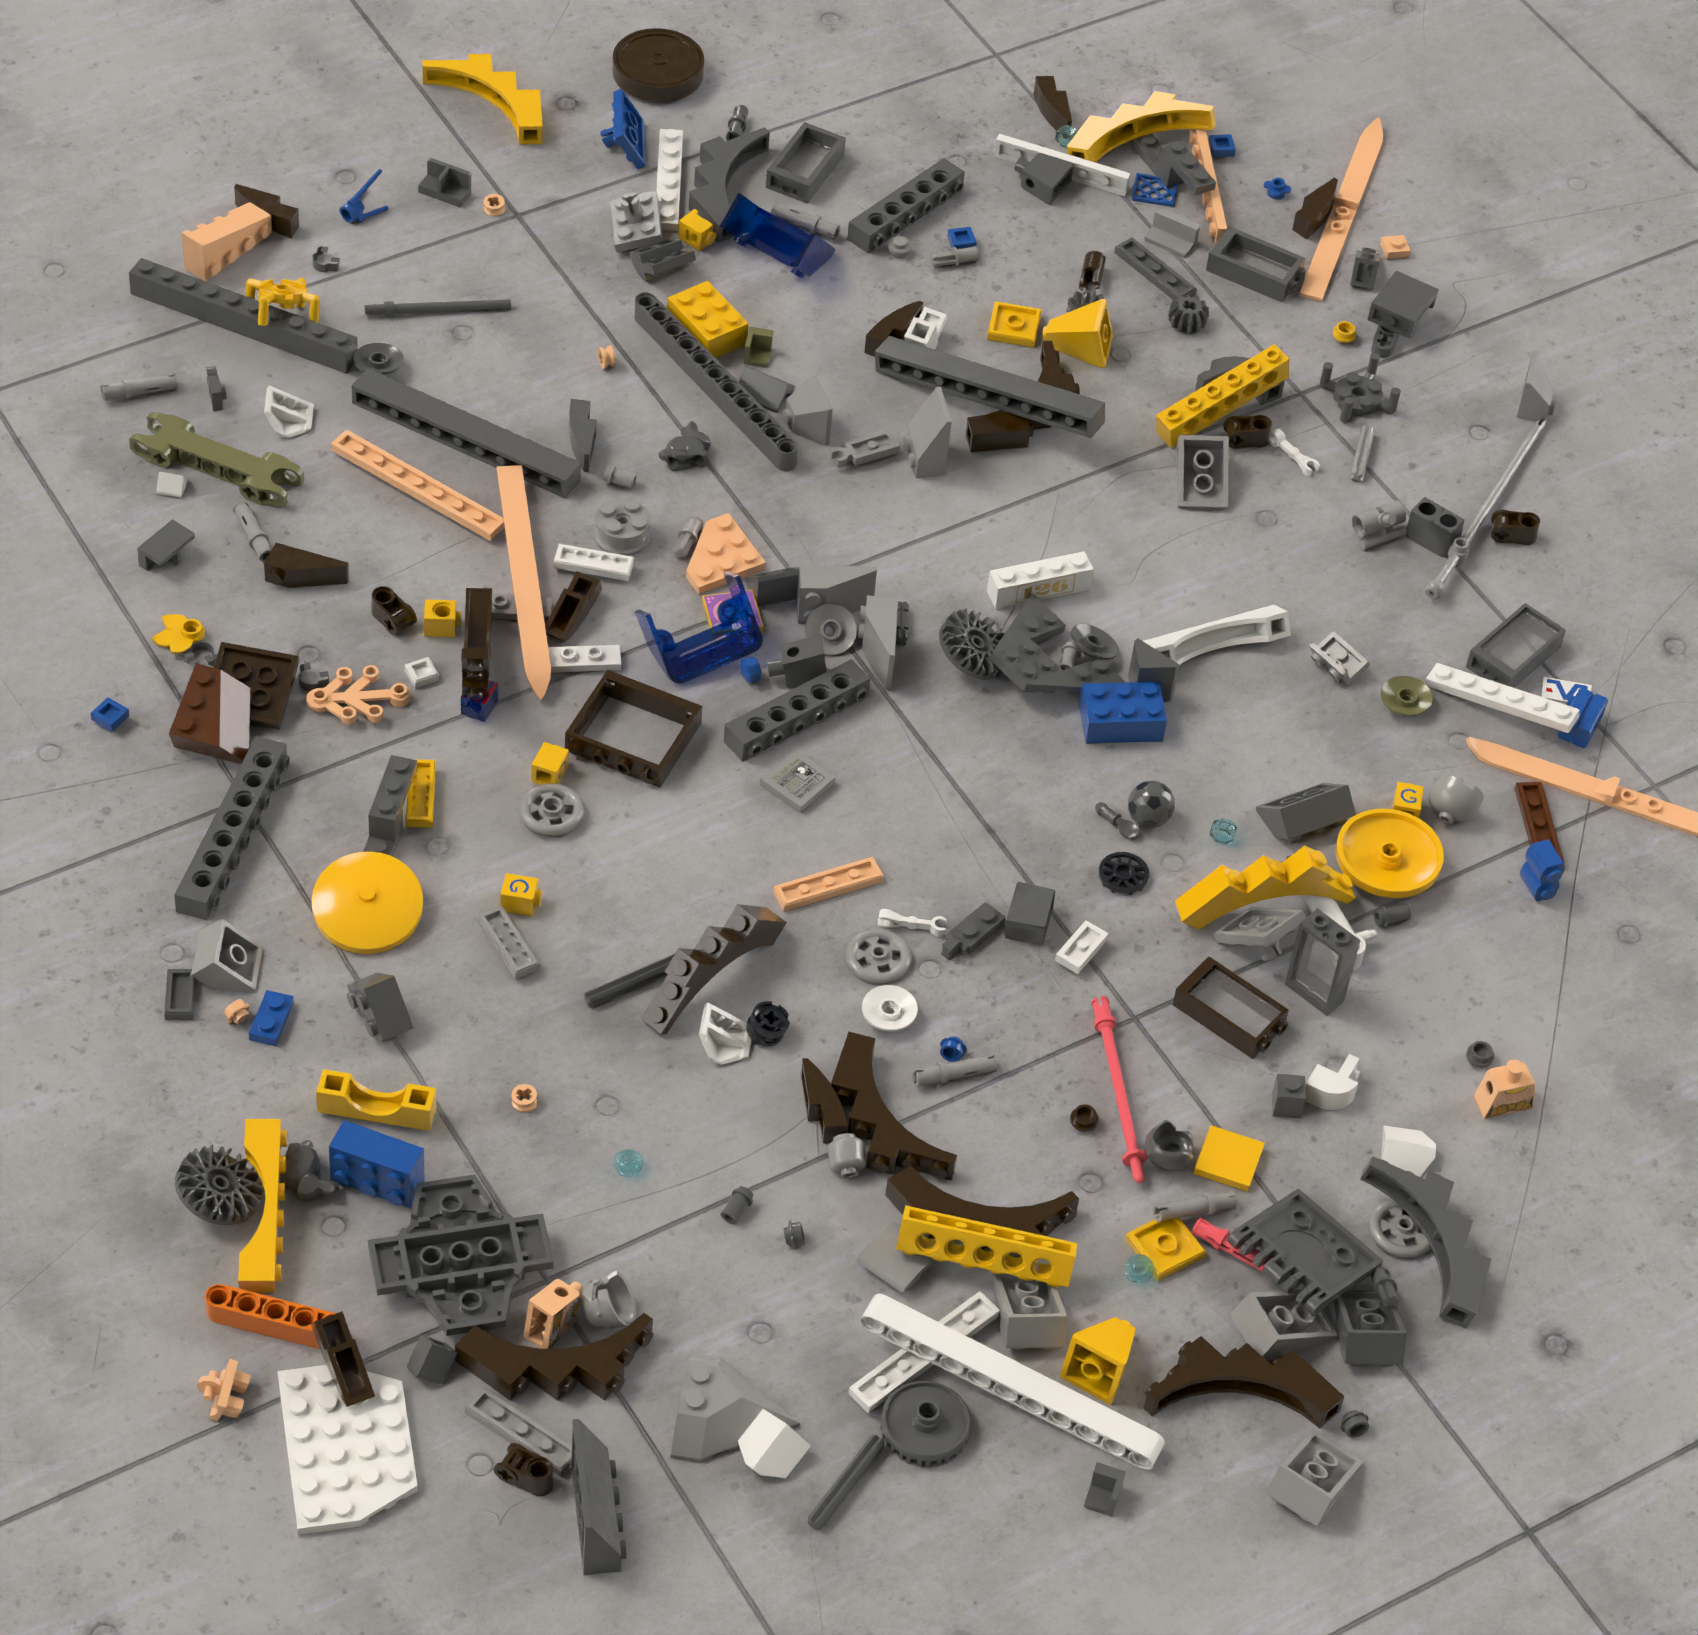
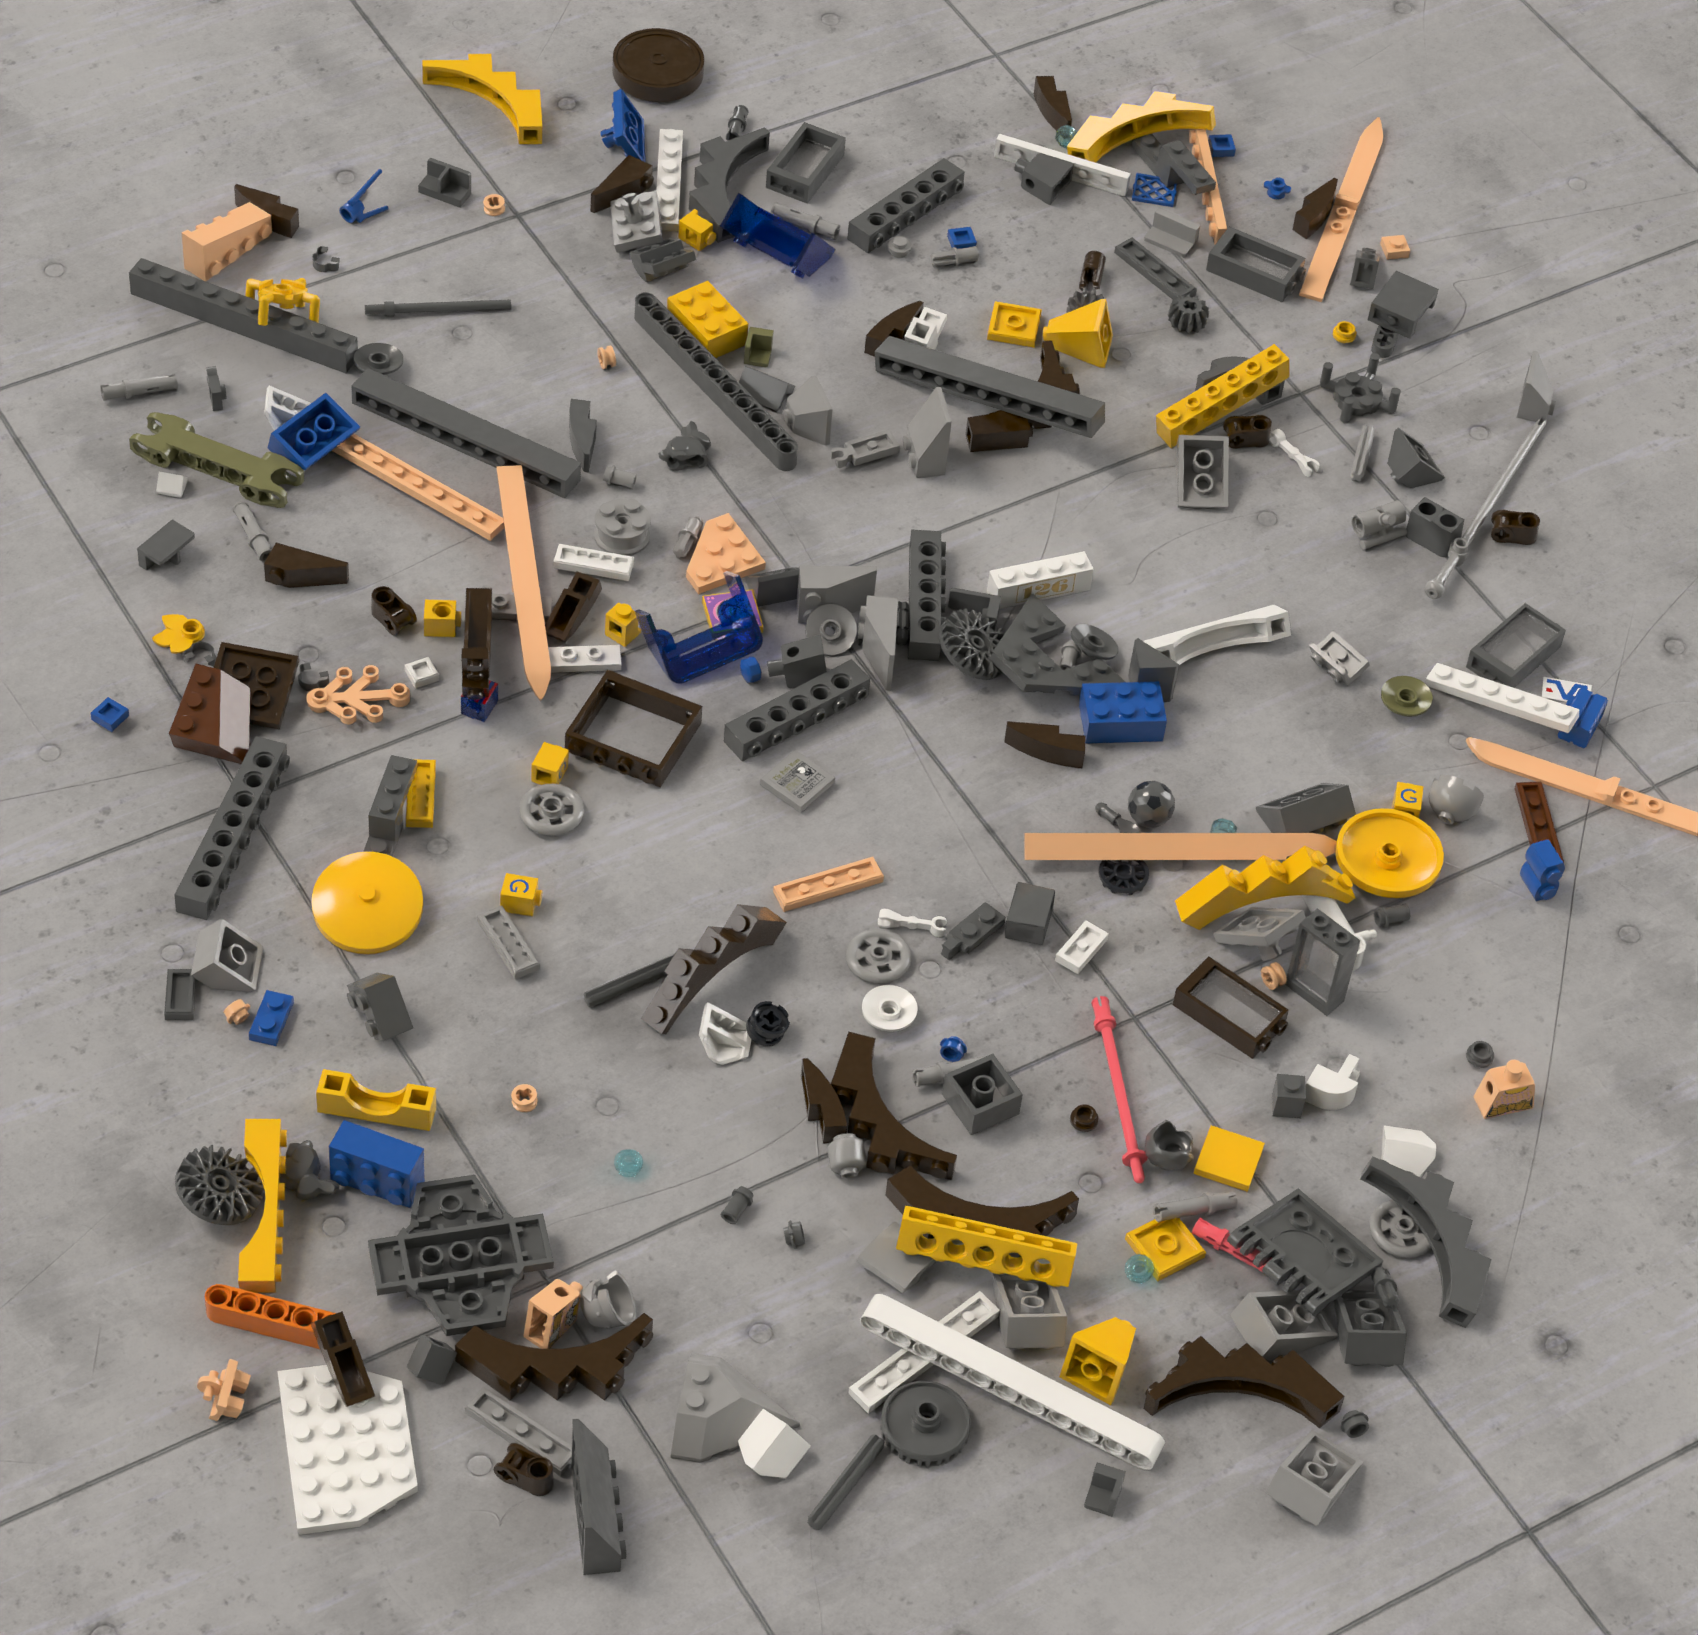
(312, 432): none -> blue slope
(622, 616): none -> yellow brick
(628, 177): none -> dark brown slope
(925, 594): none -> dark grey brick
(977, 601): none -> dark grey bracket
(982, 1094): none -> dark grey brick
(1046, 743): none -> dark brown slope
(1171, 846): none -> light nougat piece
(1273, 975): none -> light nougat bush
(1411, 462): none -> dark grey slope

